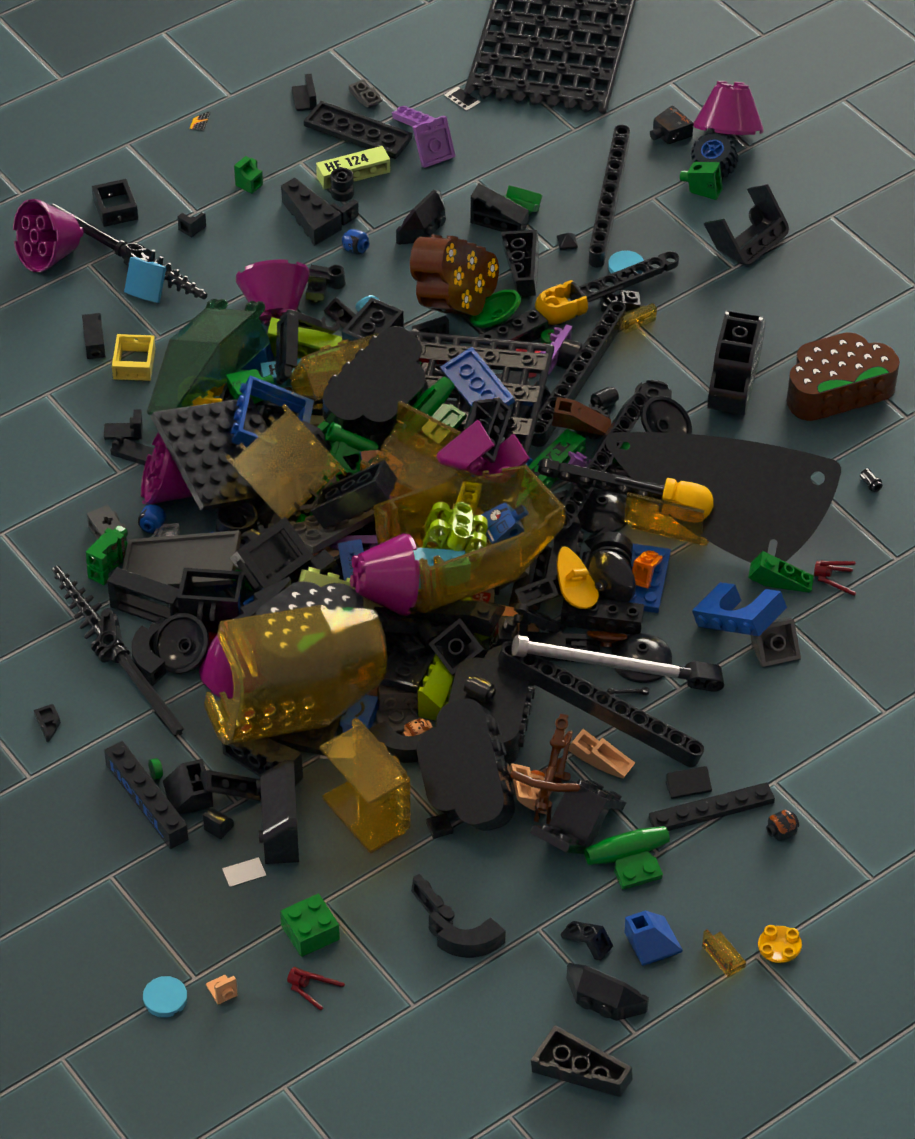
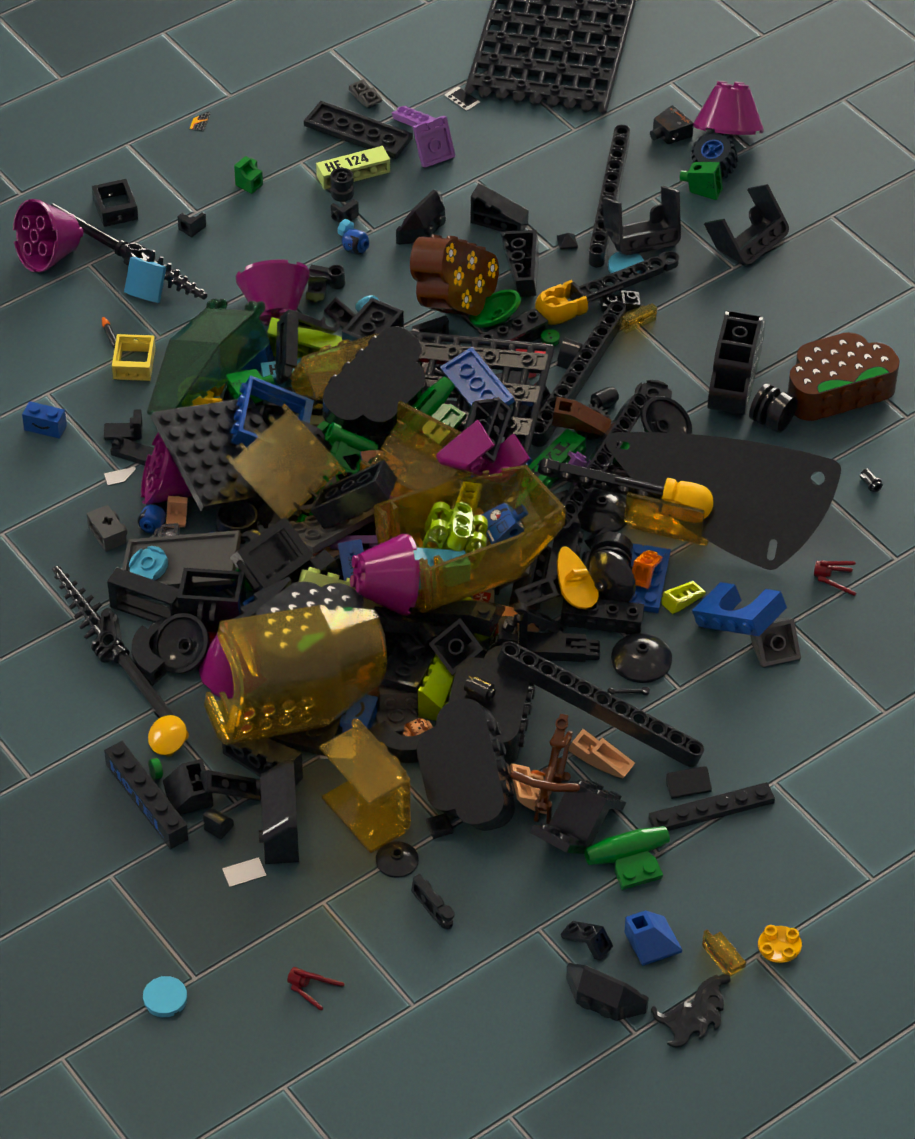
(44, 419): none -> blue brick
(48, 720): black tile -> none
(93, 336): black window -> none
(106, 554): green hips -> none
(109, 331): none -> black piece
(118, 476): none -> white sticker
(149, 562): none -> medium azure tile
(167, 735): none -> yellow dish
(177, 510): none -> light nougat bracket
(224, 988): light nougat bracket -> none
(305, 95): black panel -> none
(310, 925): green brick -> none
(311, 211): black wedge -> none
(344, 226): none -> medium azure tile
(394, 865): none -> black dish
(467, 942): black arch -> none
(524, 198): green bracket -> none
(557, 340): medium lavender plate -> none
(579, 1063): black wedge -> none
(606, 638): reddish brown dish -> none
(659, 232): none -> black windscreen
(673, 604): none -> neon yellow slope
(697, 1015): none -> black piece
(698, 674): flat silver piece -> none
(773, 408): none -> black wheel
(779, 574): green slope -> none
(782, 825): black head -> none

